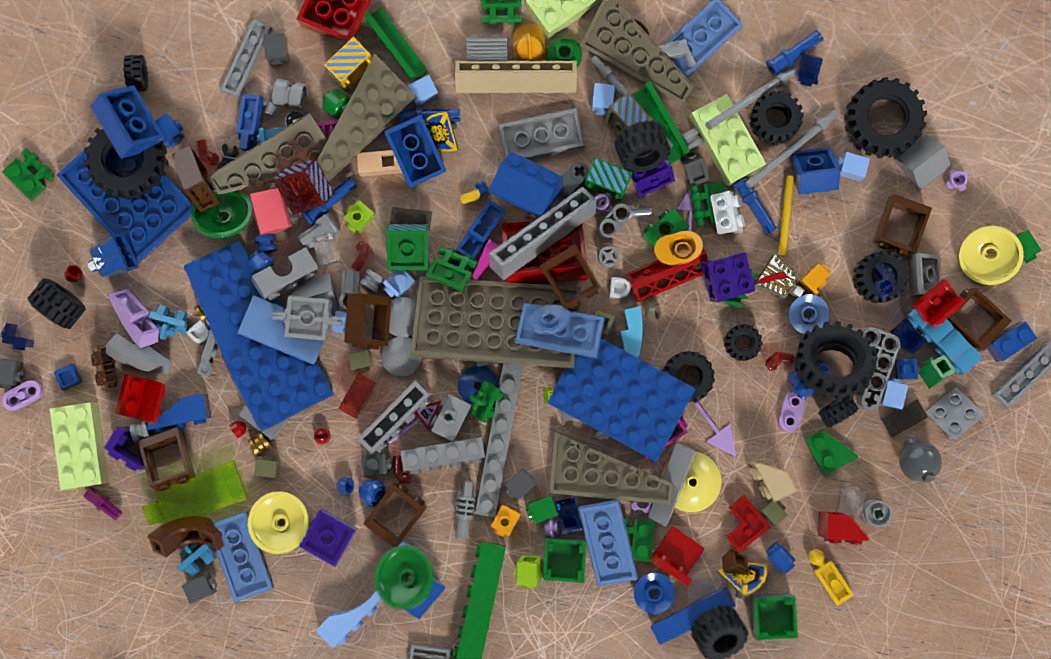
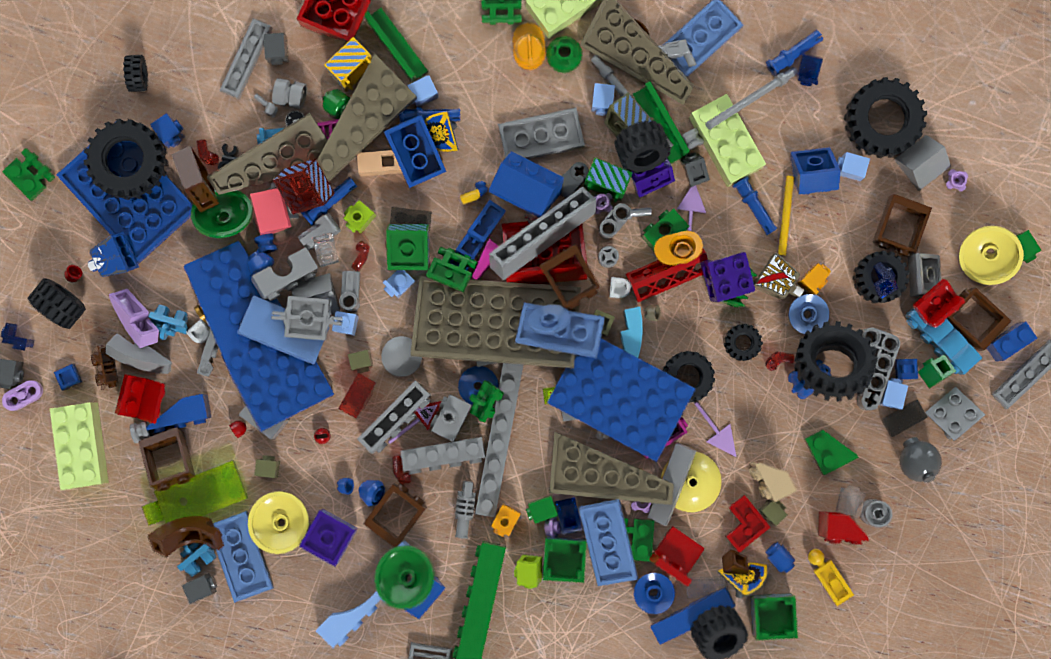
(102, 503): magenta axle -> none
(116, 446): dark purple bracket -> none
(126, 121): blue slope -> none
(249, 120): blue hinge -> none
(260, 443): pearl gold wheel -> none
(355, 320): reddish brown window -> none
(372, 280): light grey wheel -> none
(376, 464): dark grey bracket -> none
(402, 317): light grey dish -> none
(487, 48): light grey brick -> none
(516, 77): tan brick -> none
(519, 484): dark grey brick -> none
(695, 197): green plate -> none
(726, 212): white bracket -> none
(787, 106): black tyre -> none
(788, 410): lavender plate -> none
(819, 126): light grey bar -> none
(838, 411): black tyre -> none
(908, 336): clear blue bracket -> none

